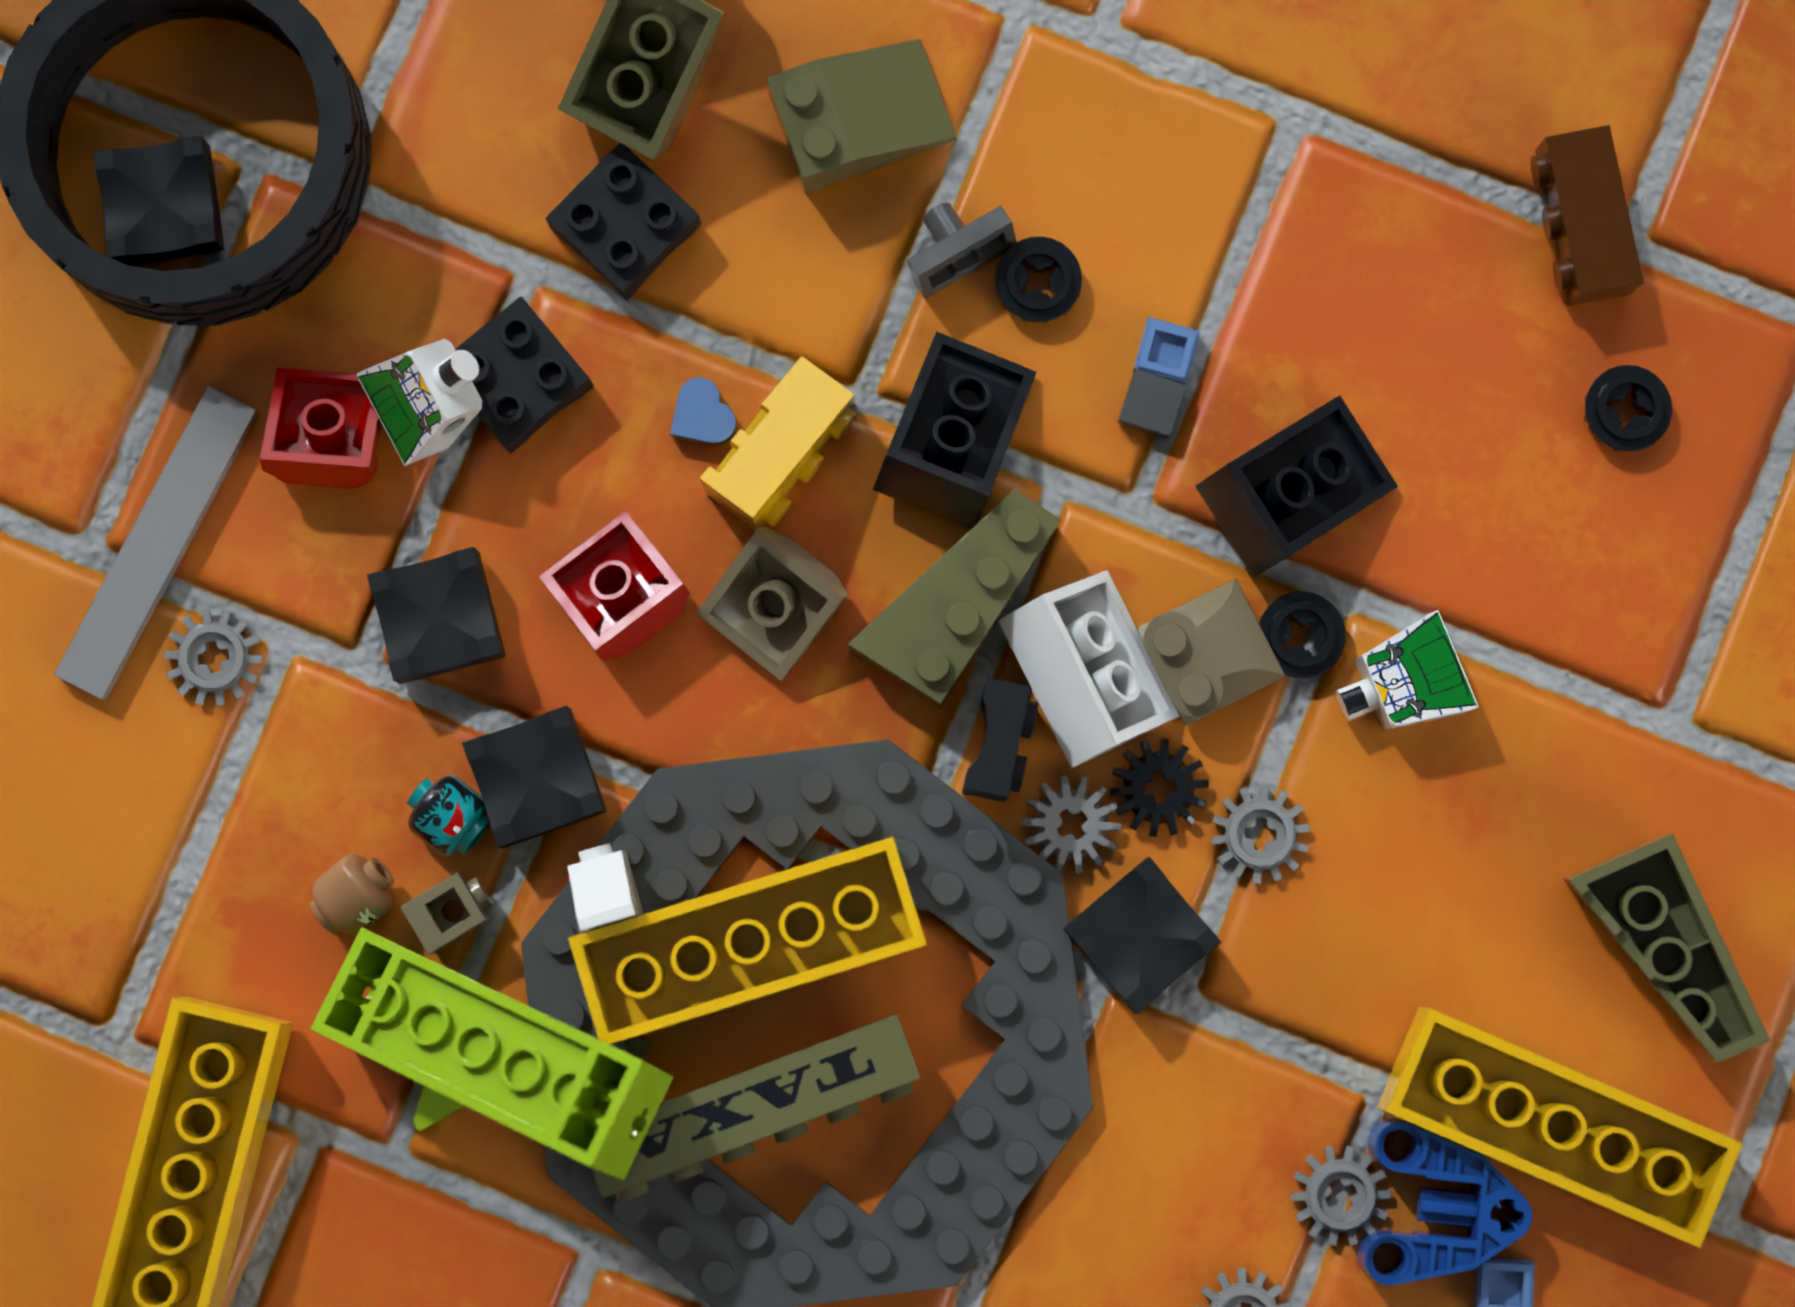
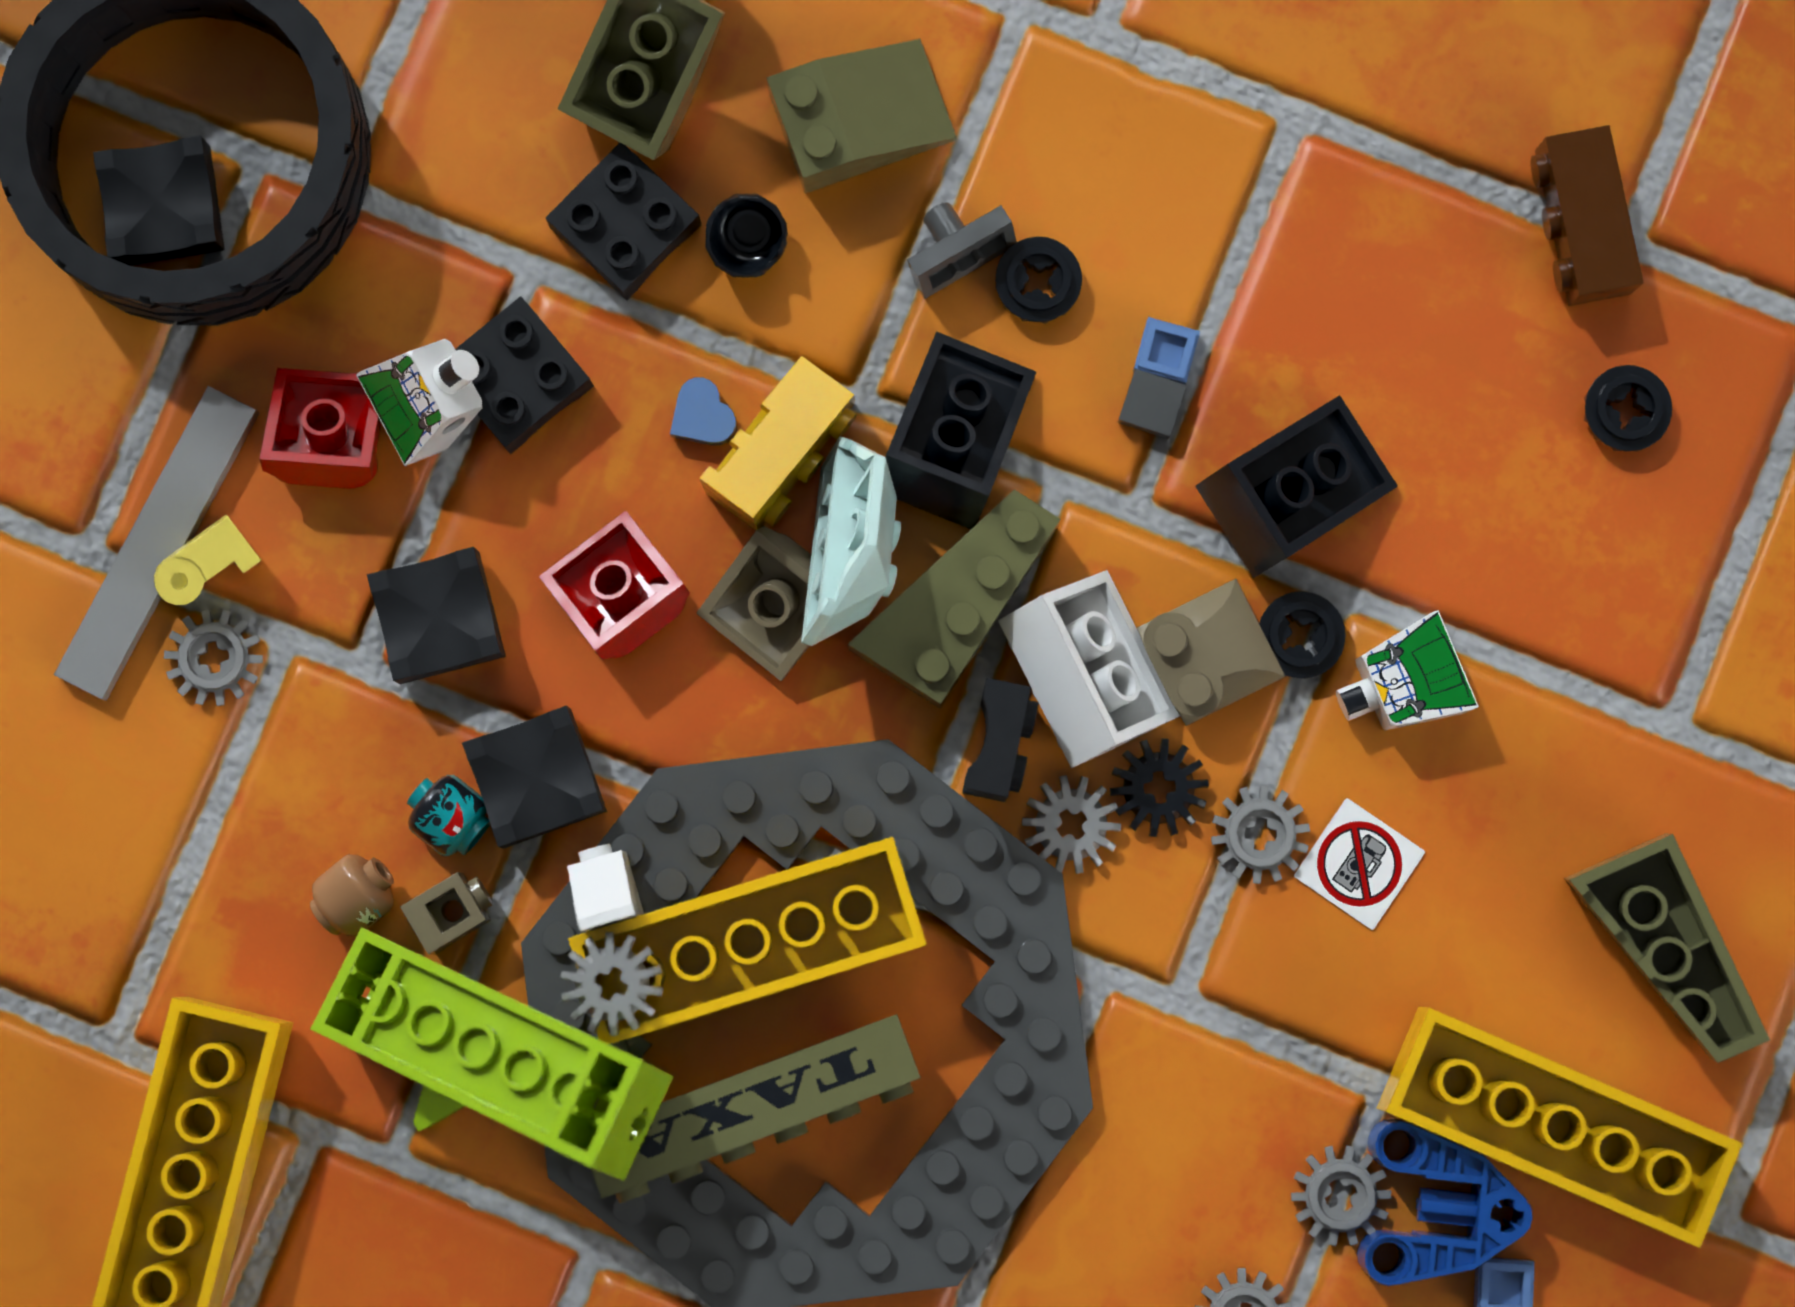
(185, 571): none -> light yellow leg
(633, 973): none -> light grey gear
(746, 235): none -> black hair
(850, 540): none -> light aqua wedge
(1141, 935): black brick -> none
(1359, 863): none -> sticker

